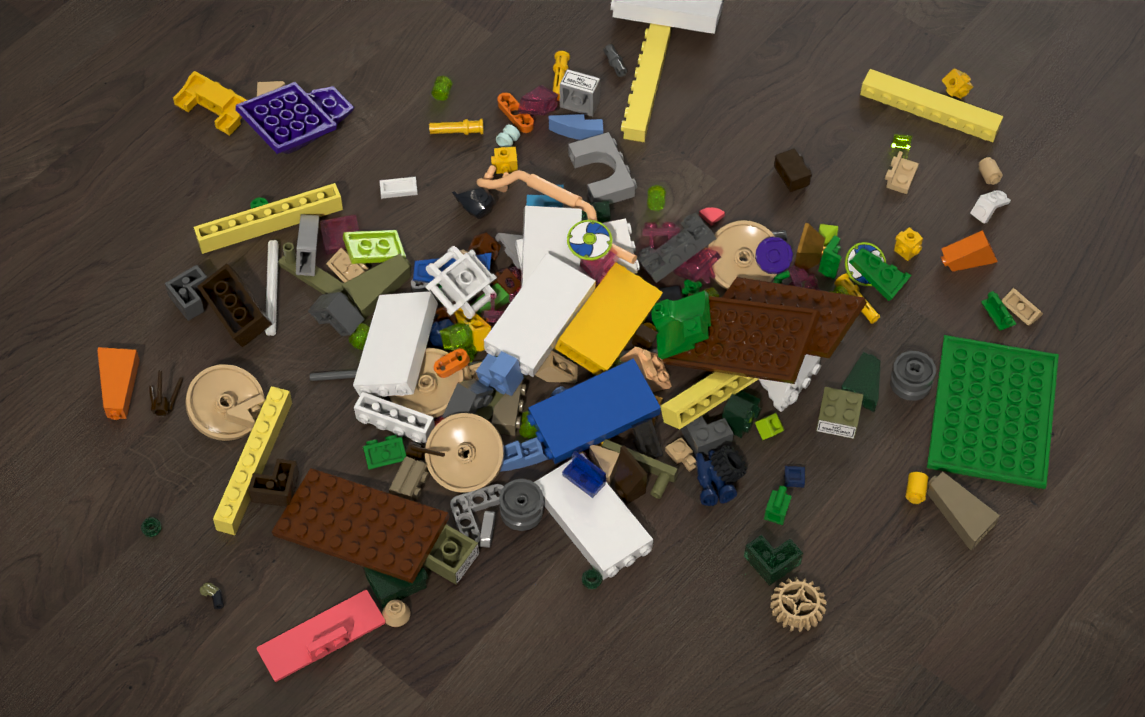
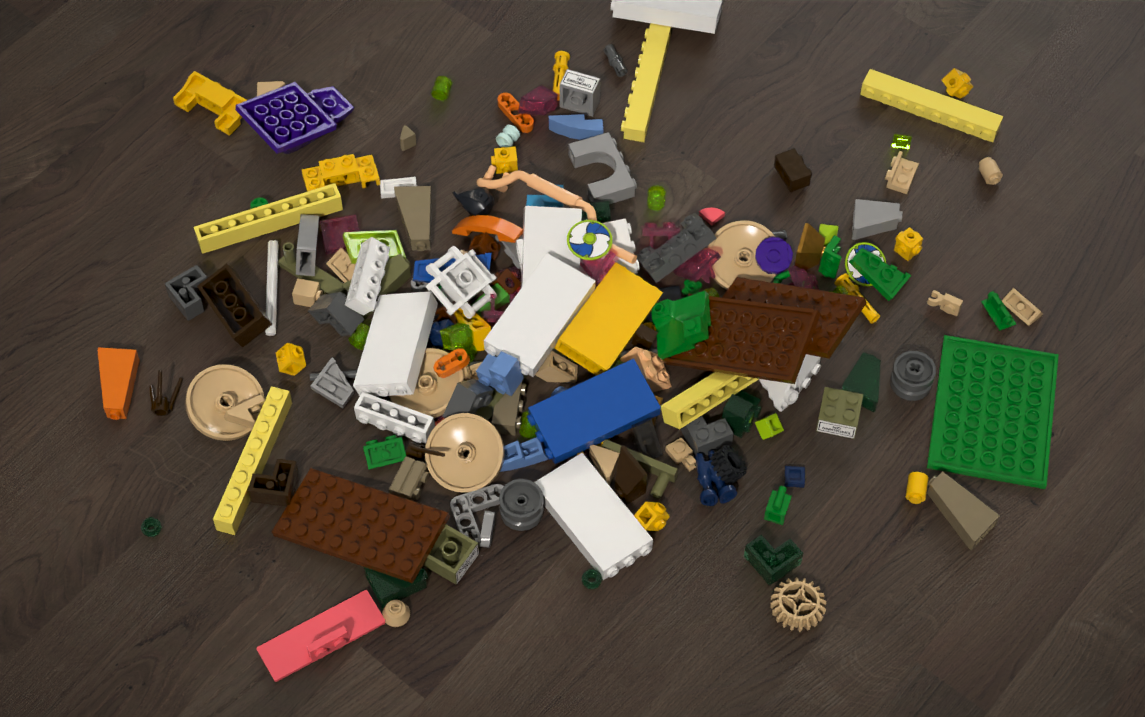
(215, 593): arm -> none
(290, 359): none -> yellow brick
(306, 292): none -> tan brick
(333, 384): none -> light grey wing
(341, 172): none -> yellow bracket
(367, 276): none -> white brick
(407, 138): none -> dark tan slope
(415, 212): none -> dark tan slope
(458, 127): yellow pin -> none
(502, 228): none -> orange slope
(585, 475): clear blue panel -> none
(652, 516): none -> yellow brick
(874, 218): none -> light grey slope
(947, 302): none -> tan plate
(968, 253): orange slope -> none
(987, 204): white bracket -> none

